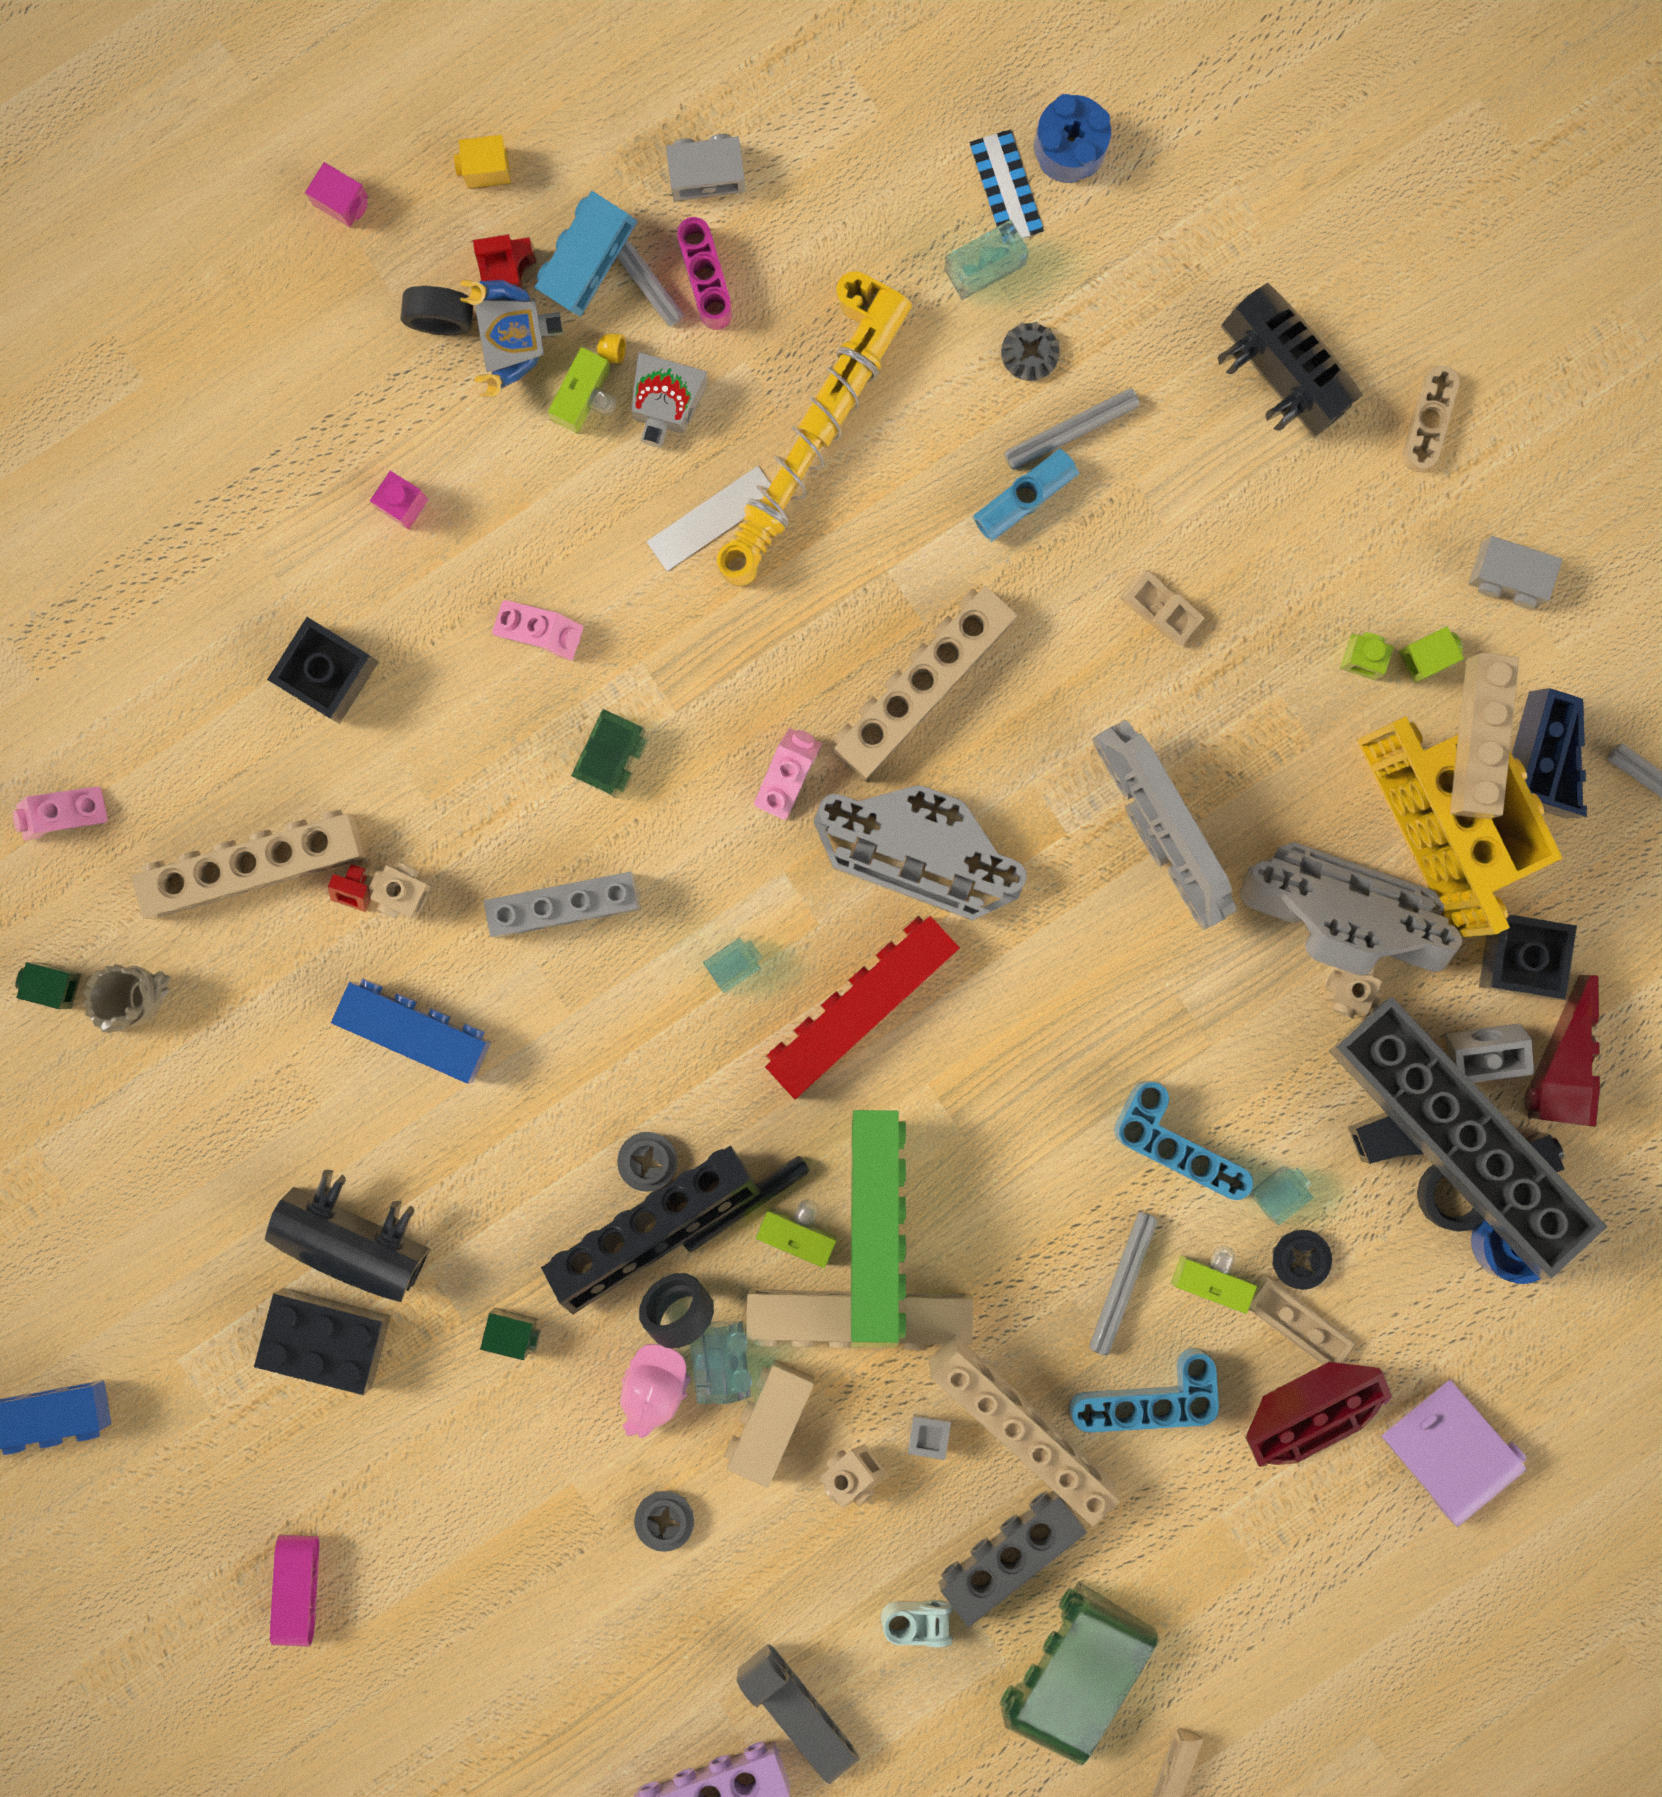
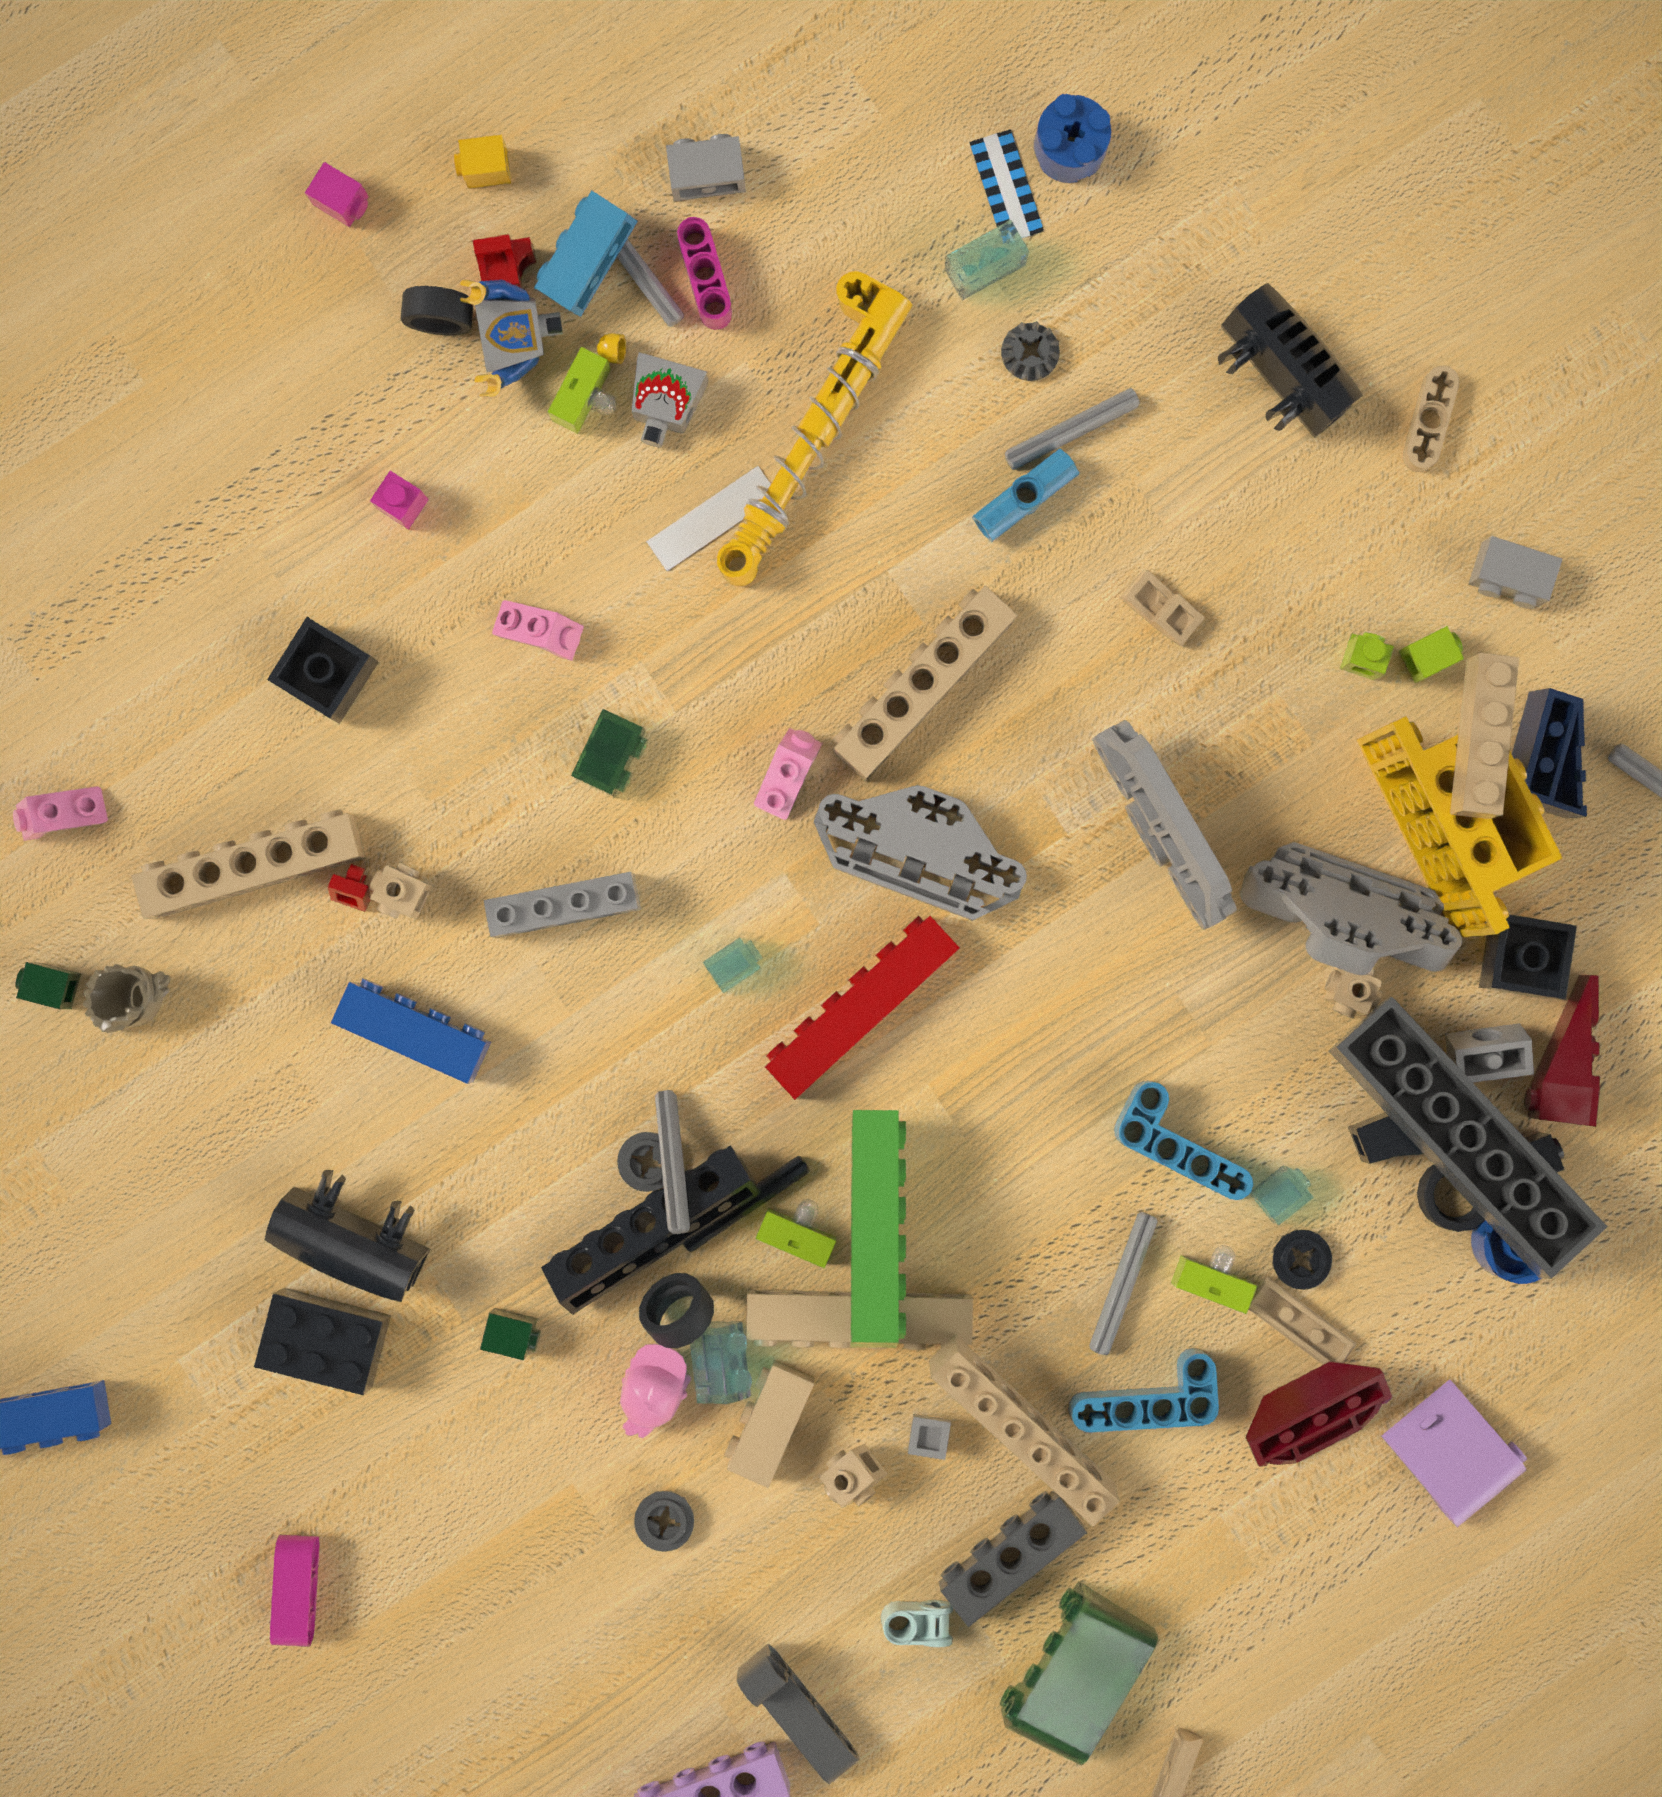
(672, 1162): none -> light grey axle

